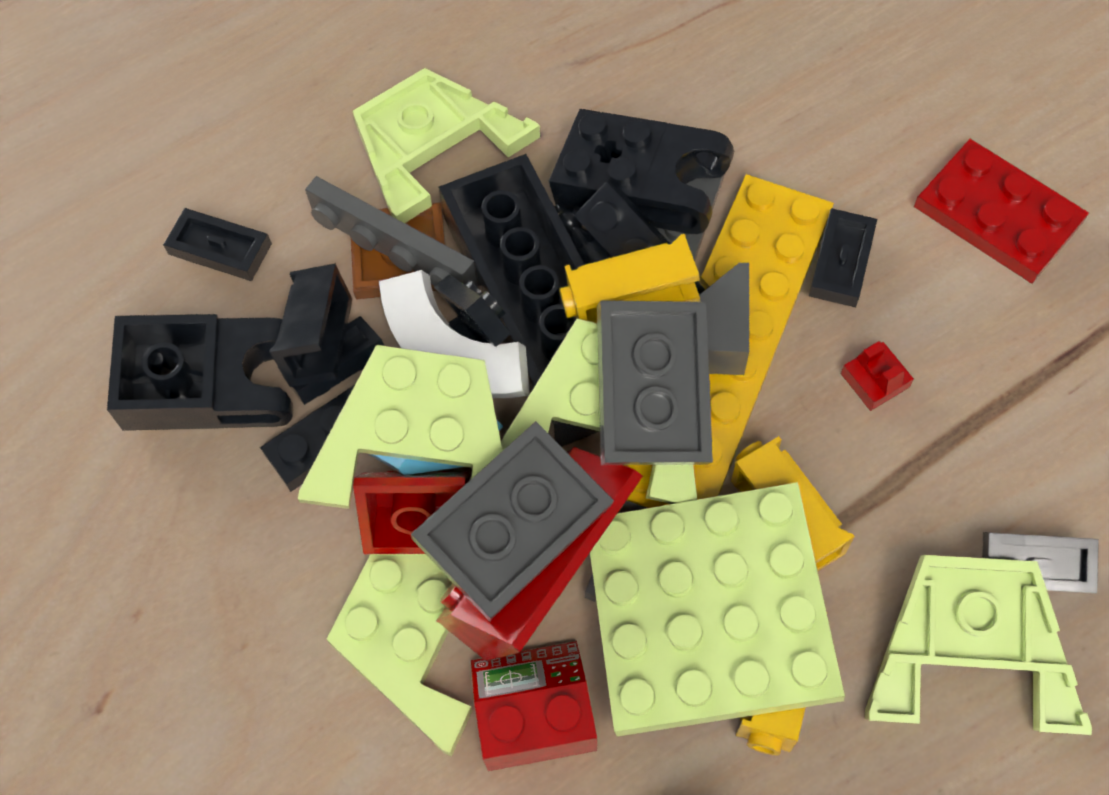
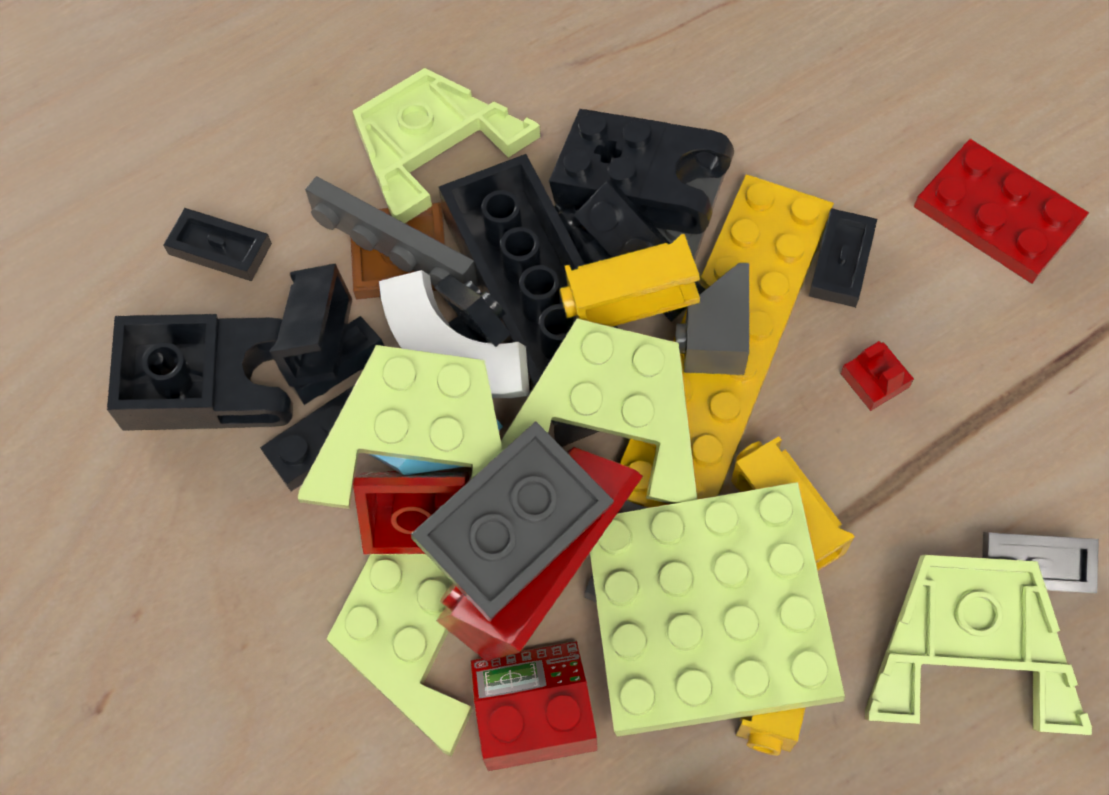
(654, 383): dark grey plate -> none

